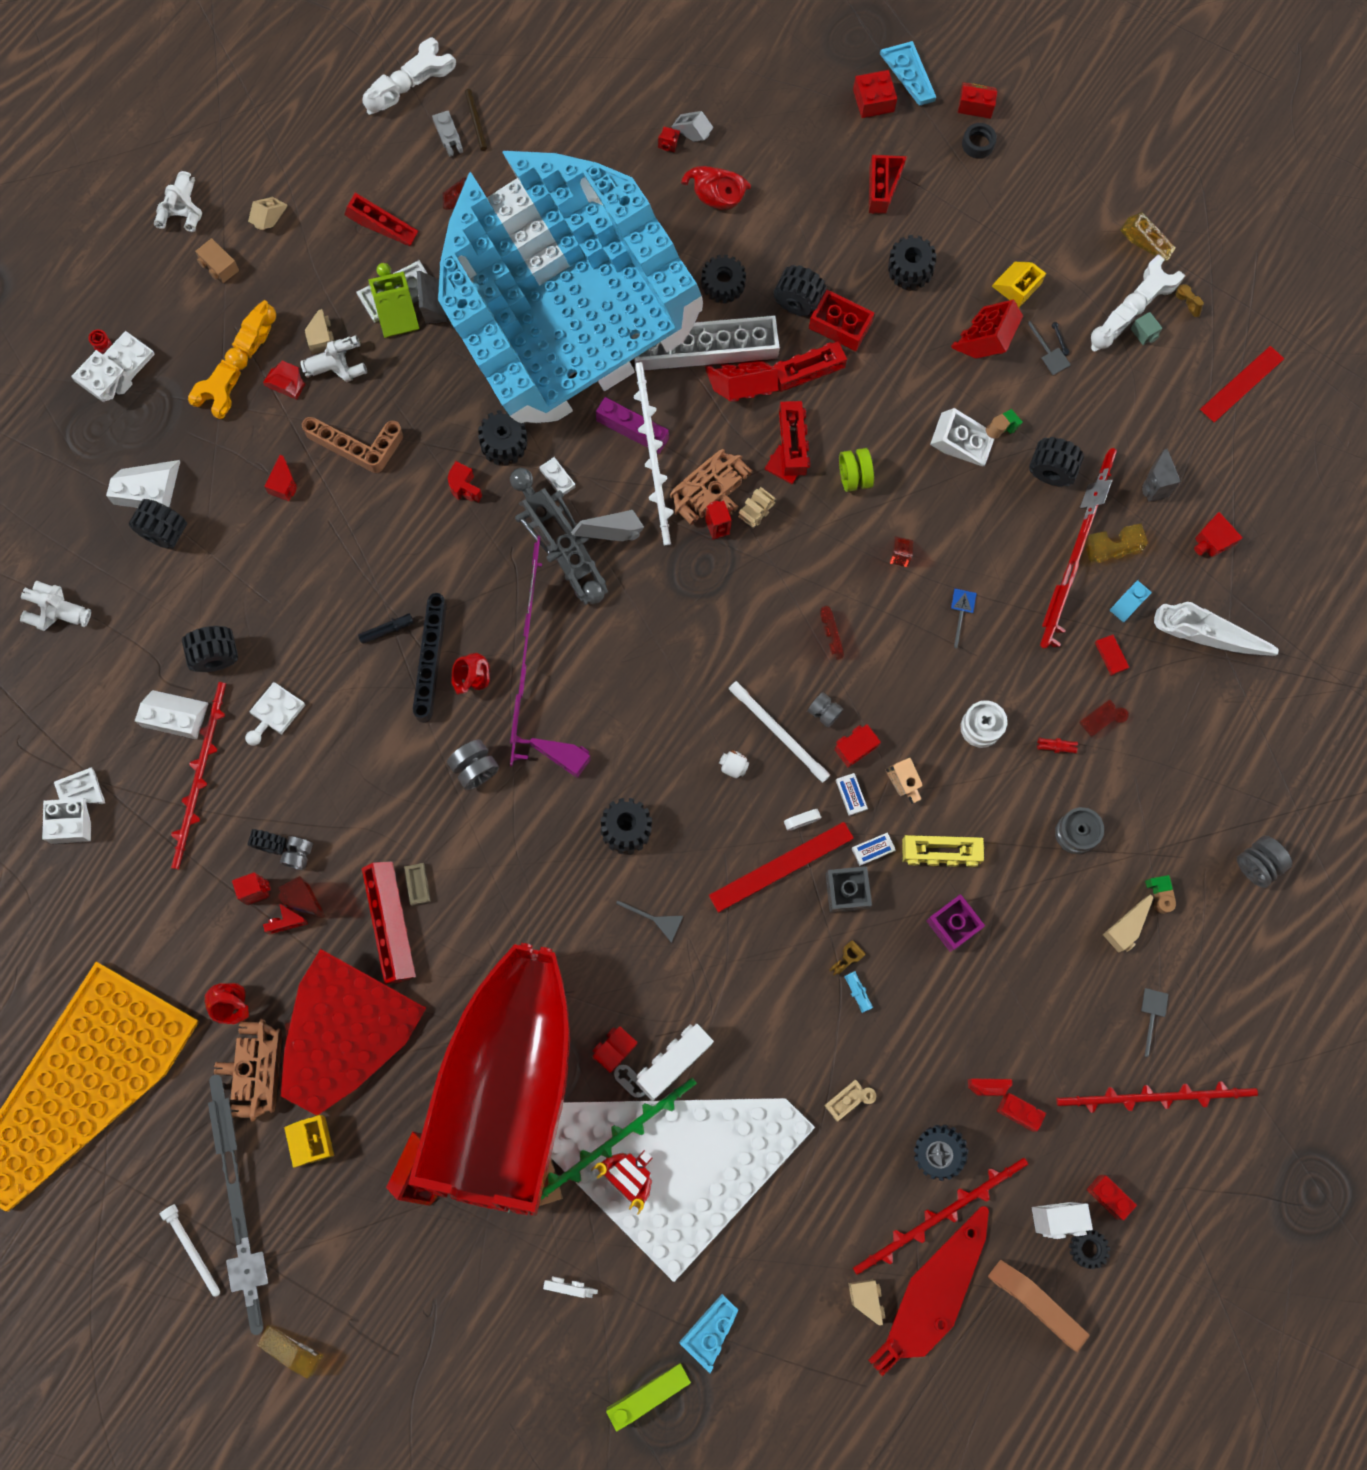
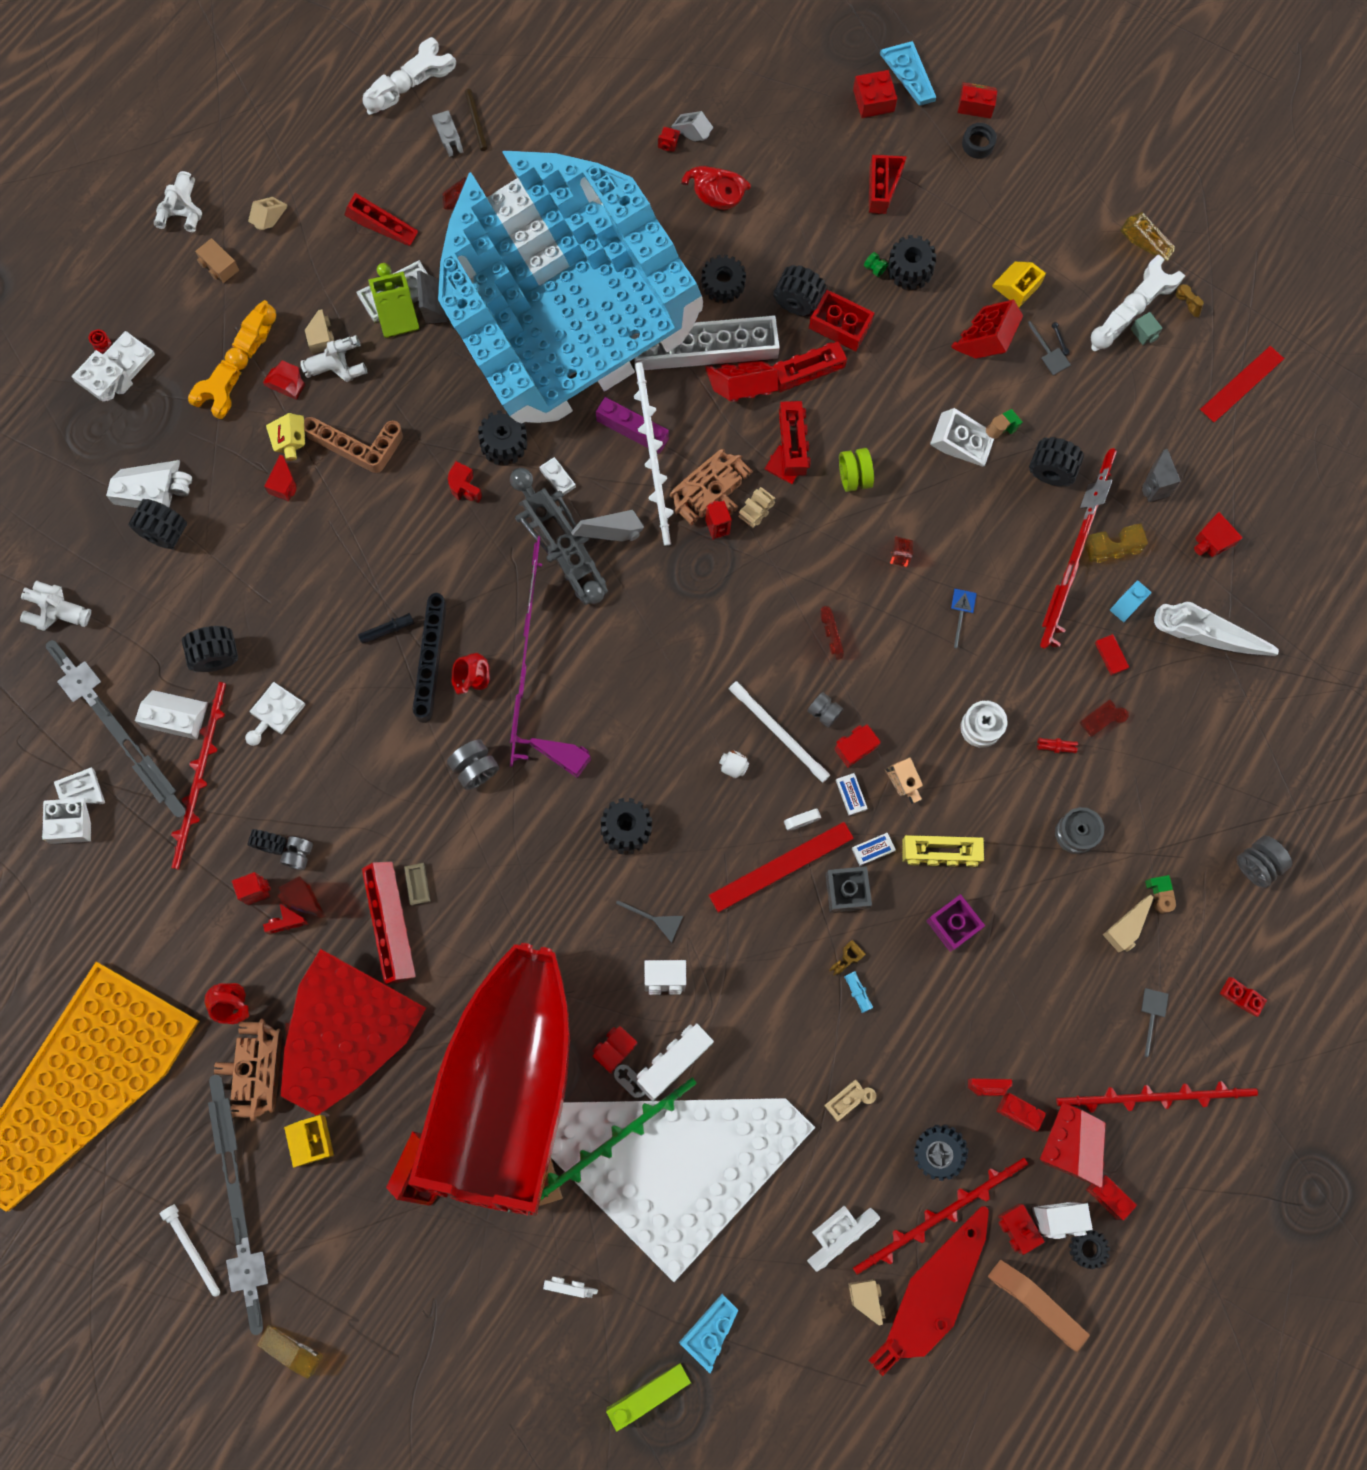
(79, 683): none -> dark grey piece
(180, 483): none -> white wheel
(287, 435): none -> light yellow torso
(628, 1176): torso -> none
(665, 976): none -> white brick
(839, 1233): none -> white bracket
(874, 263): none -> green wheel
(1020, 1229): none -> red brick
(1076, 1145): none -> red wedge
(1243, 997): none -> red slope

